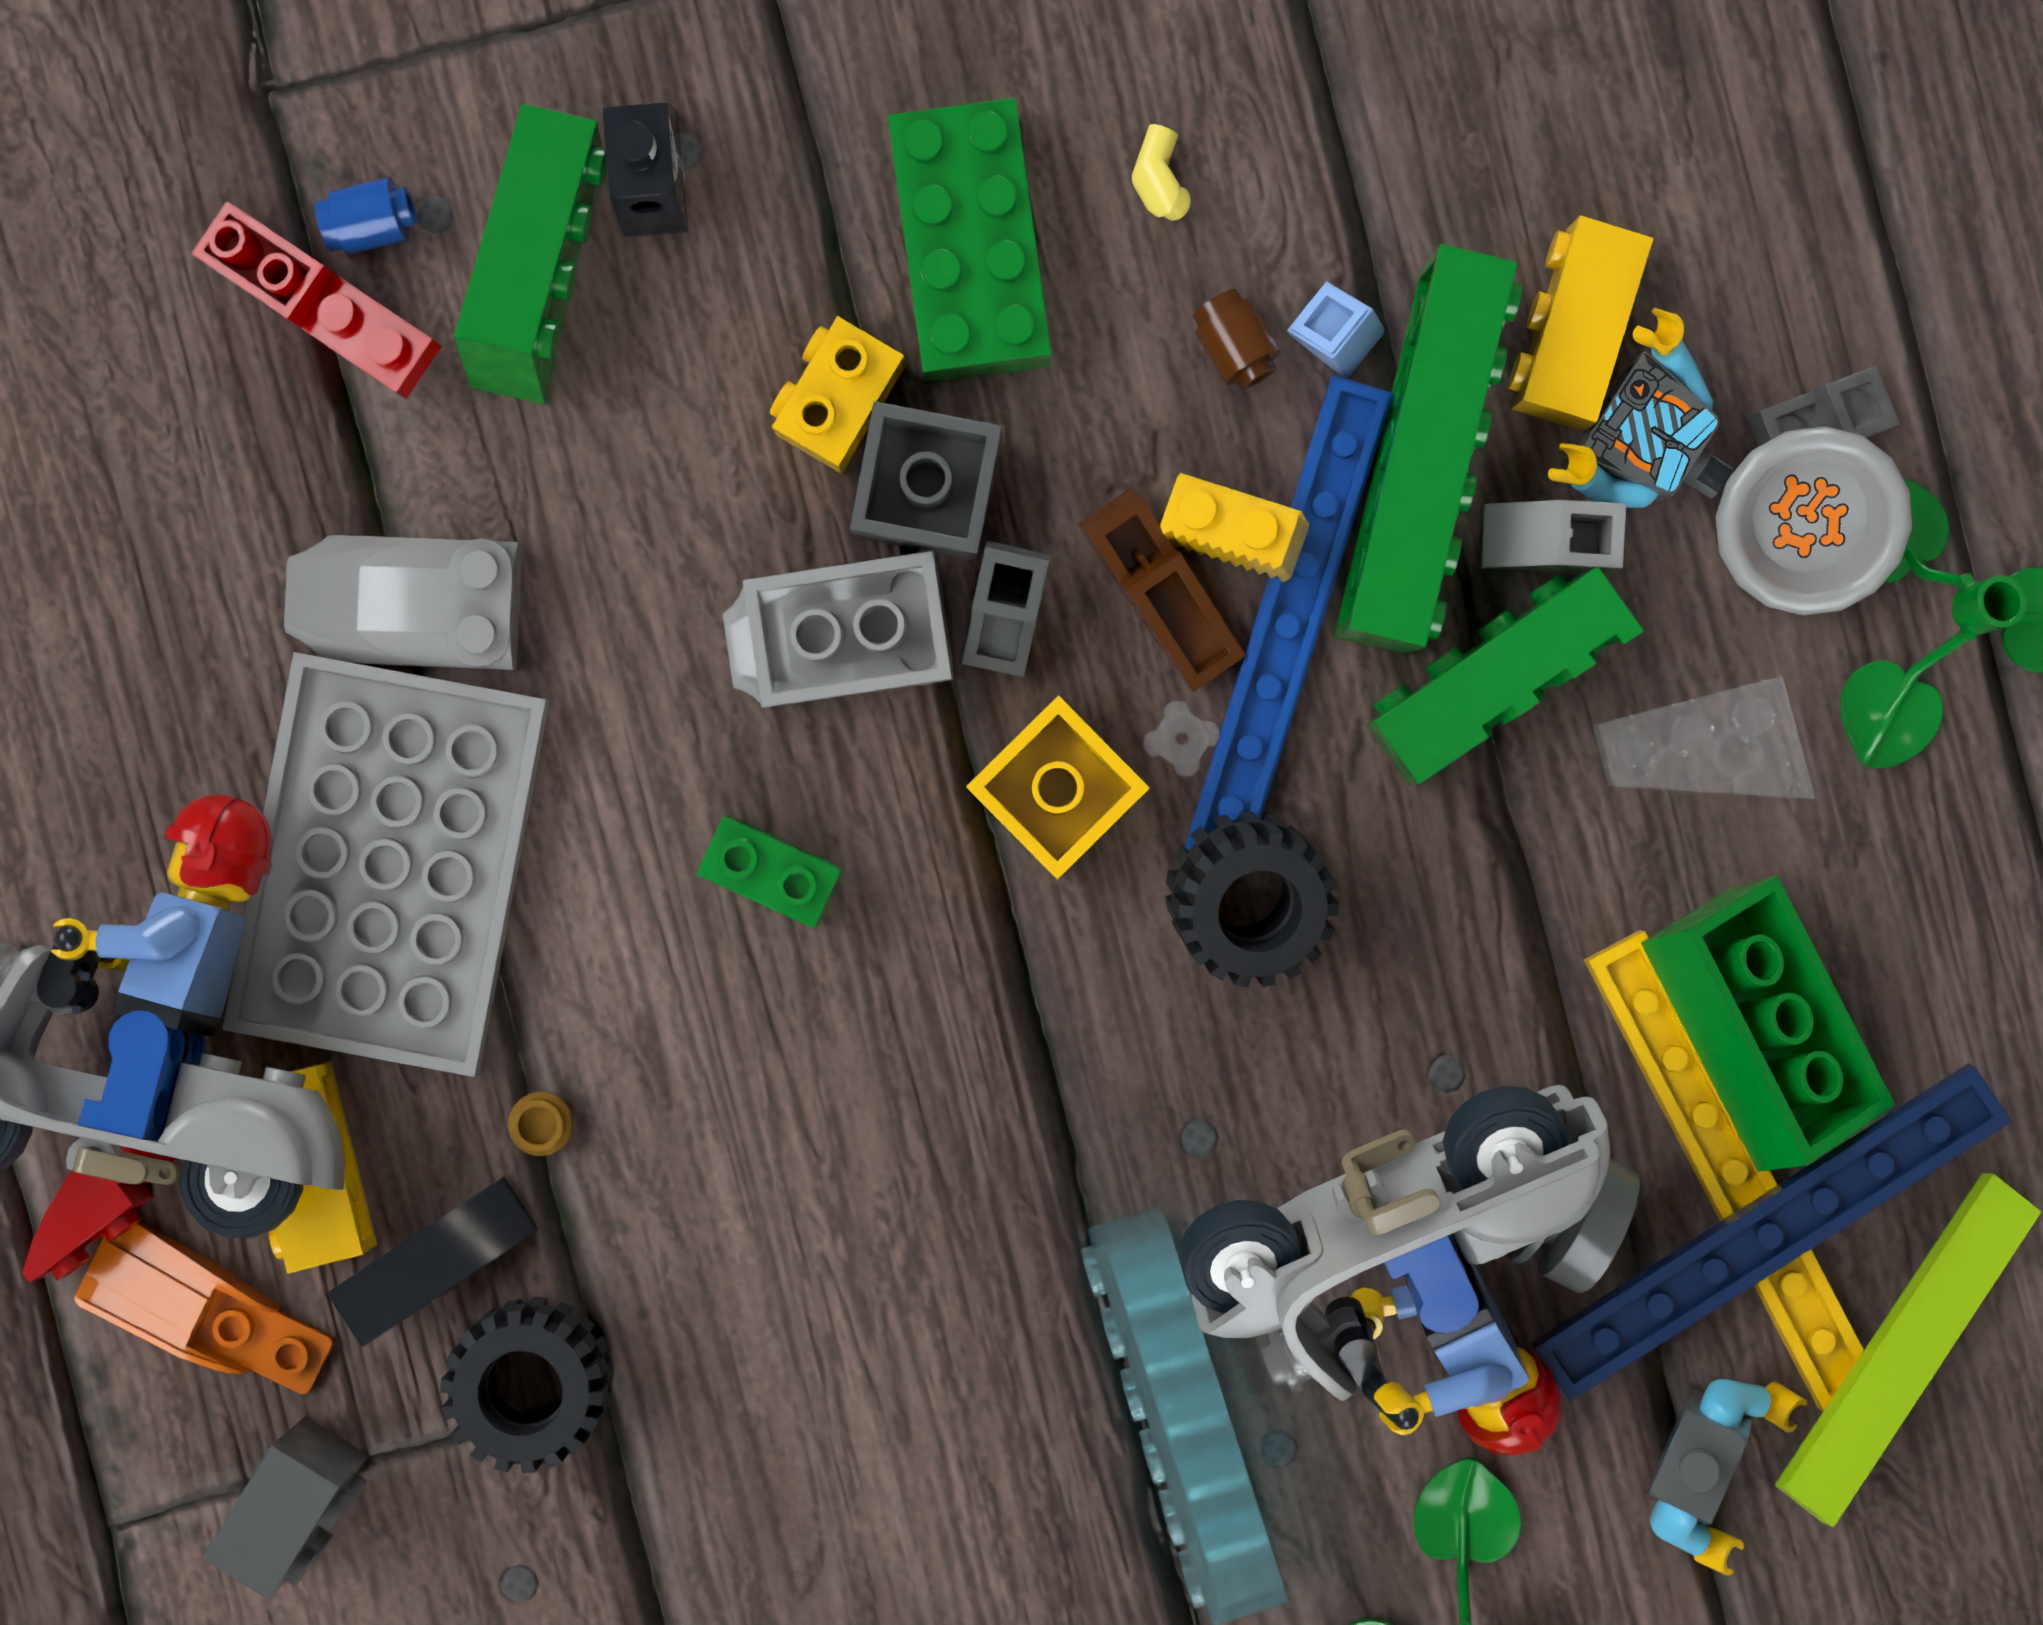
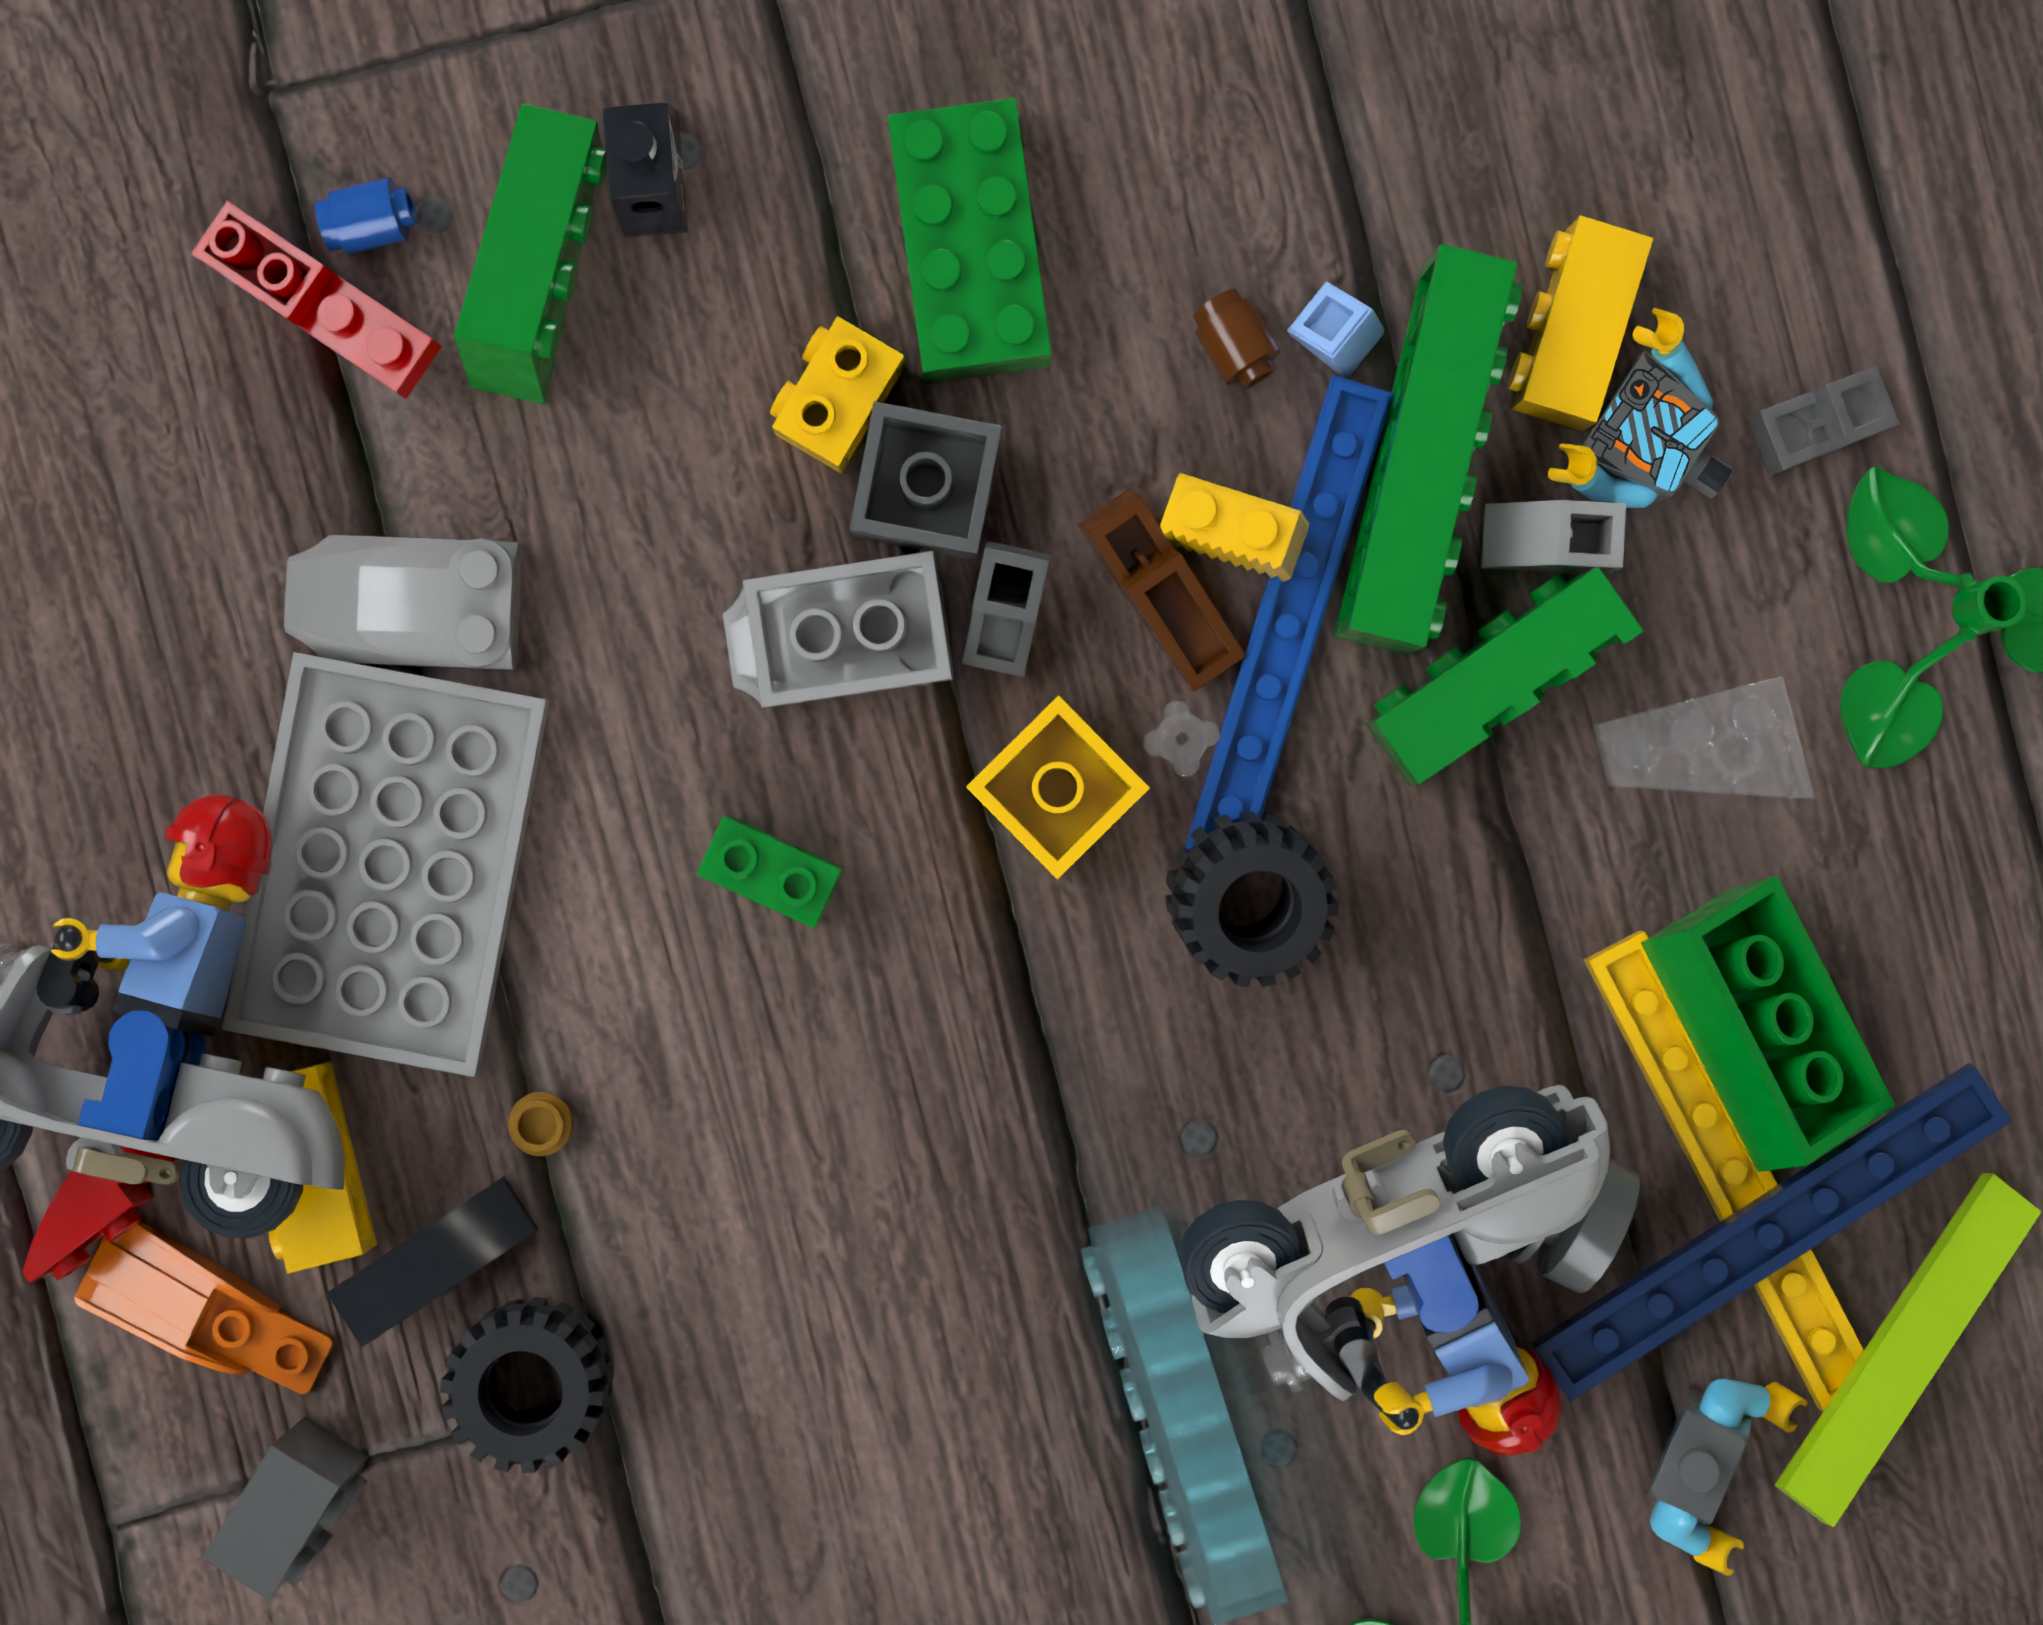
(1154, 179): light yellow arm -> none
(1814, 520): light grey piece -> none

